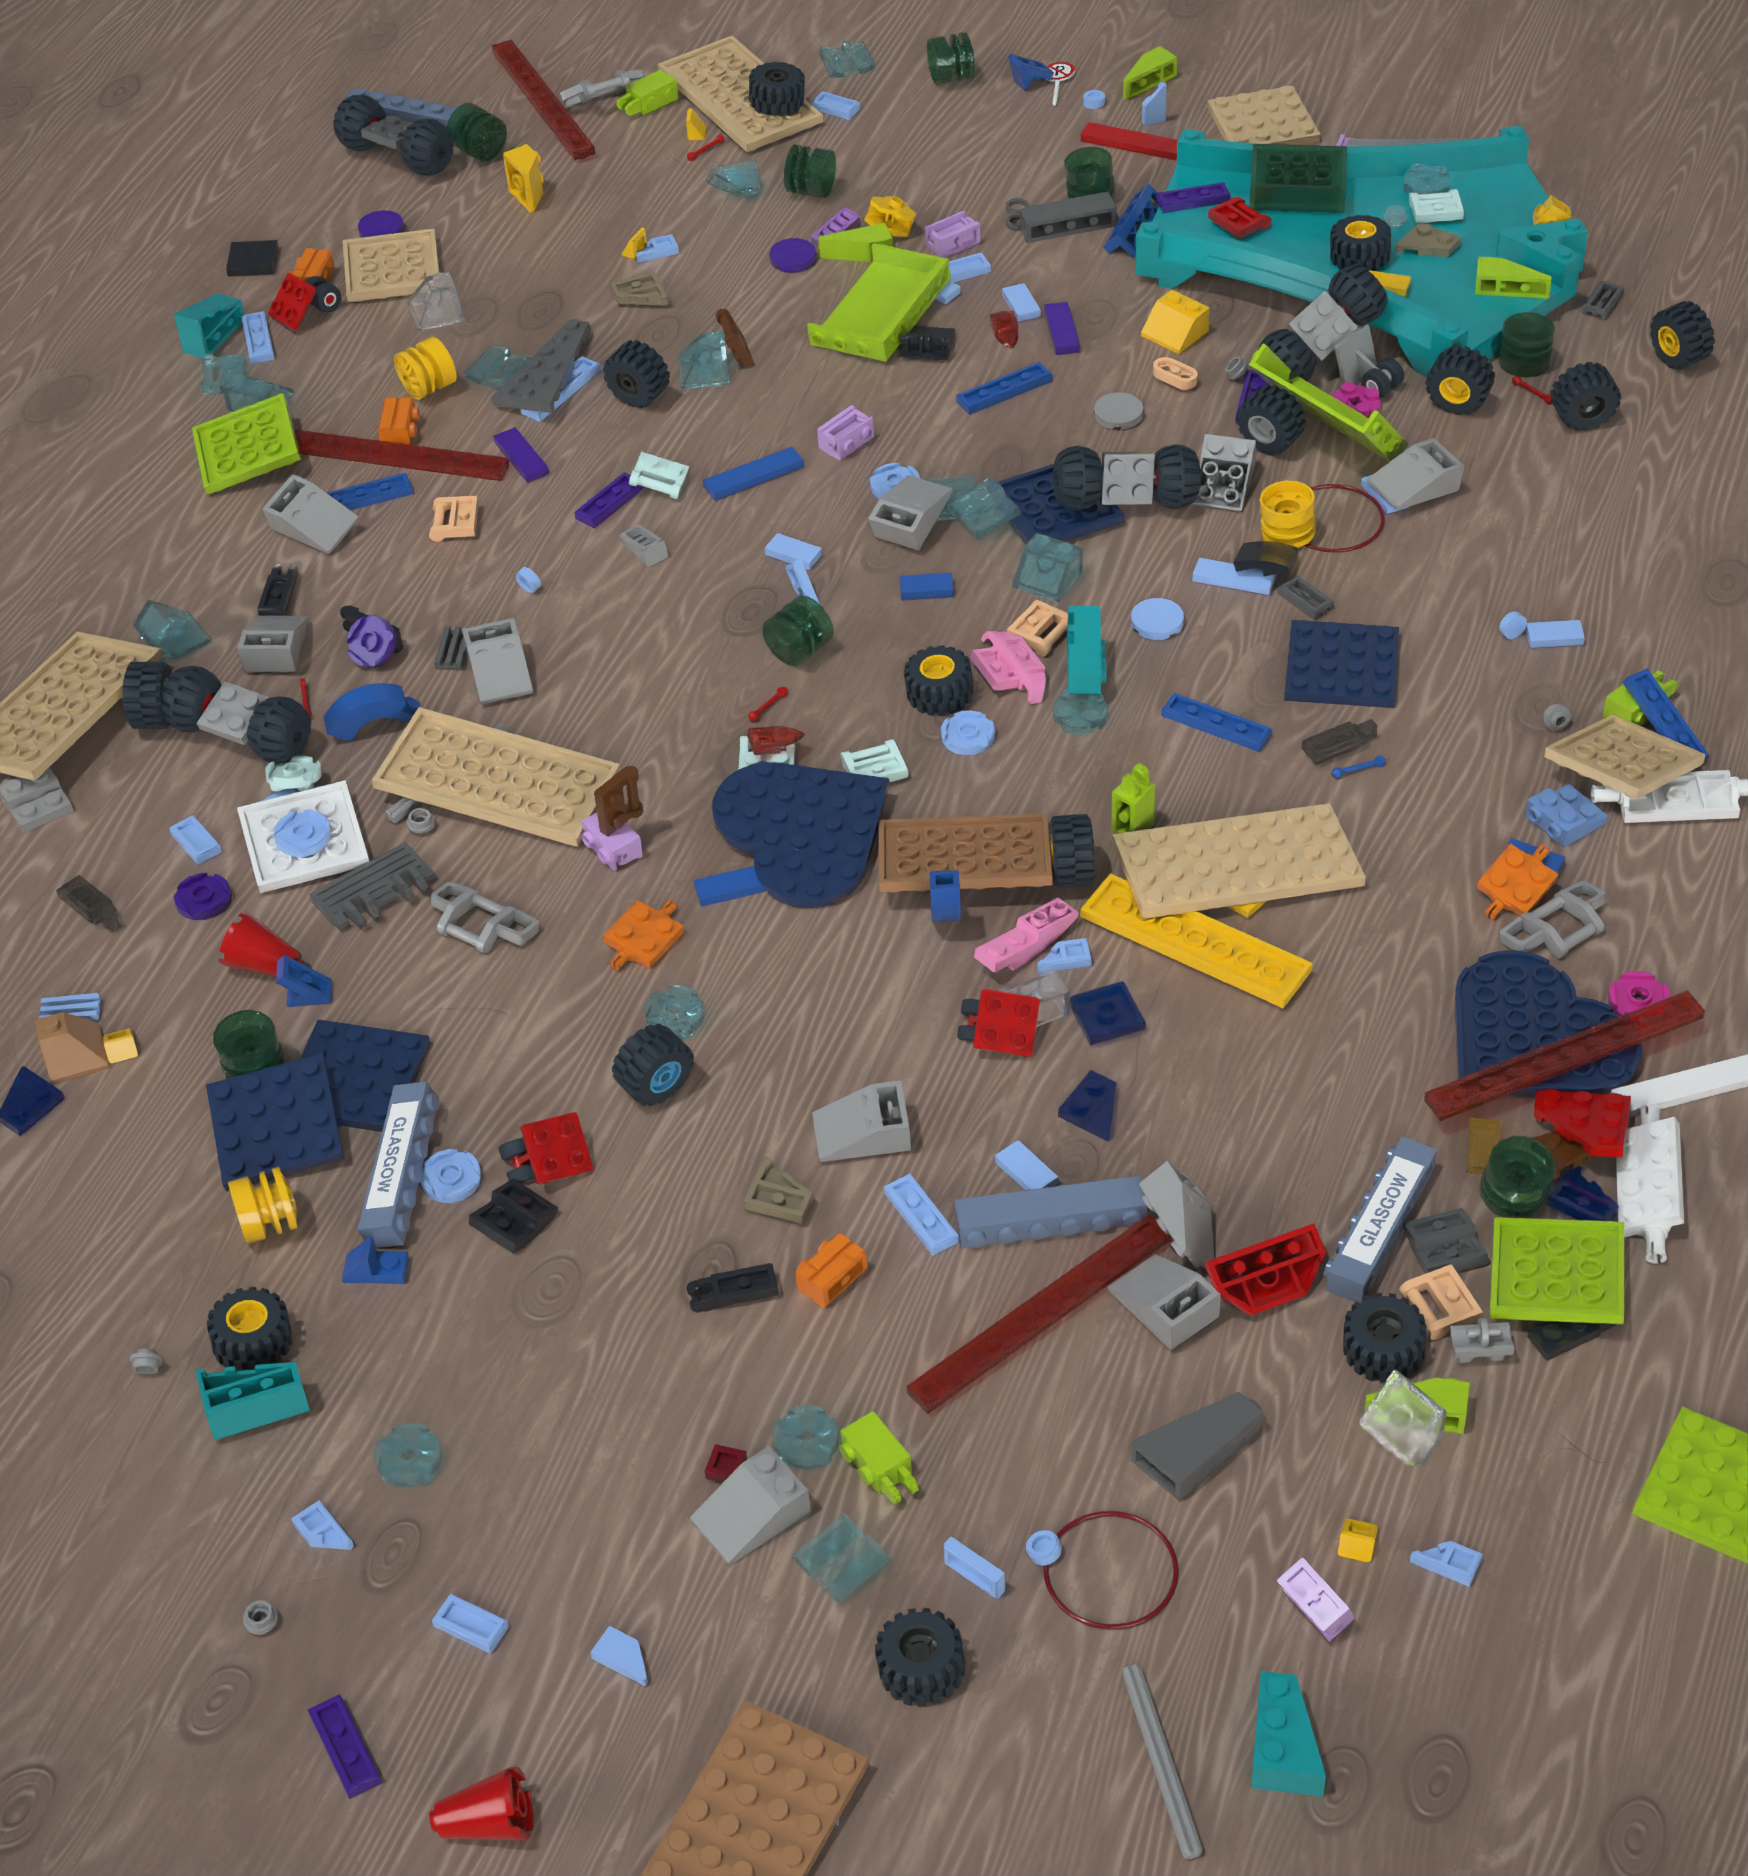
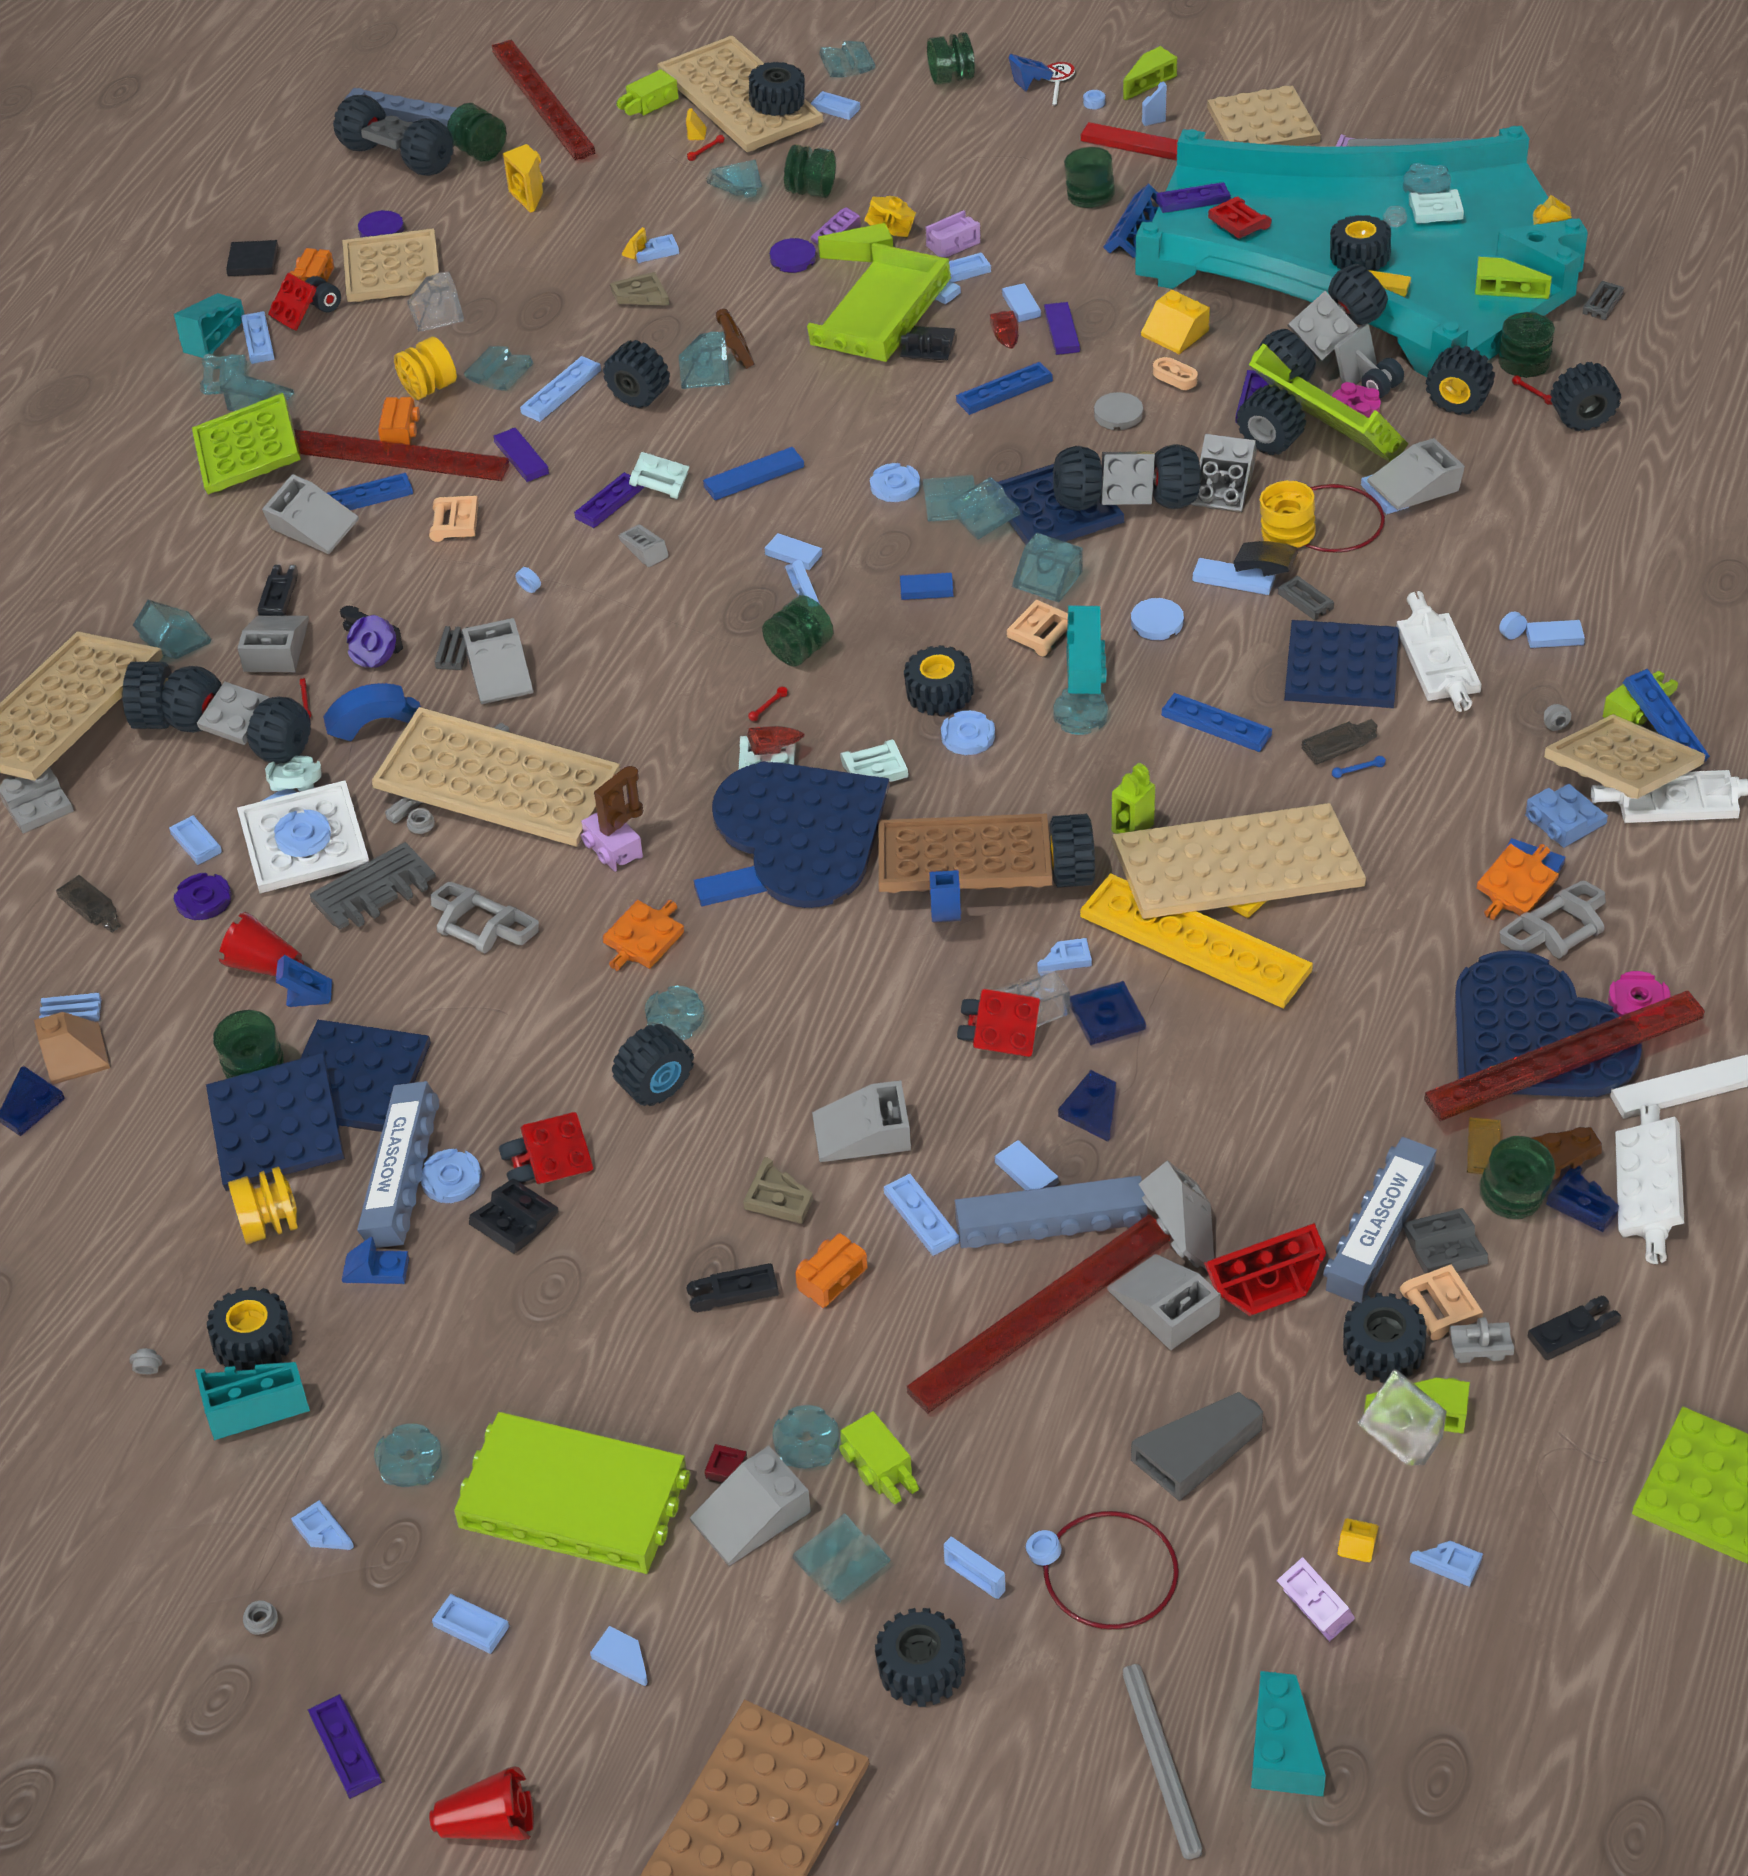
(120, 1045): yellow slope -> none
(541, 378): dark grey wing -> none
(572, 1492): none -> lime panel
(586, 90): light grey bar -> none
(845, 433): lavender hinge -> none
(909, 511): light grey slope -> none
(1010, 665): bright pink plate -> none
(1030, 937): bright pink slope -> none
(1062, 216): dark grey hinge -> none
(1237, 368): light grey plate -> none
(1298, 178): clear green slope -> none
(1429, 241): dark tan wing -> none
(1438, 654): none -> white plate
(1558, 1270): lime plate -> none
(1589, 1118): red plate -> none
(1682, 335): black wheel -> none

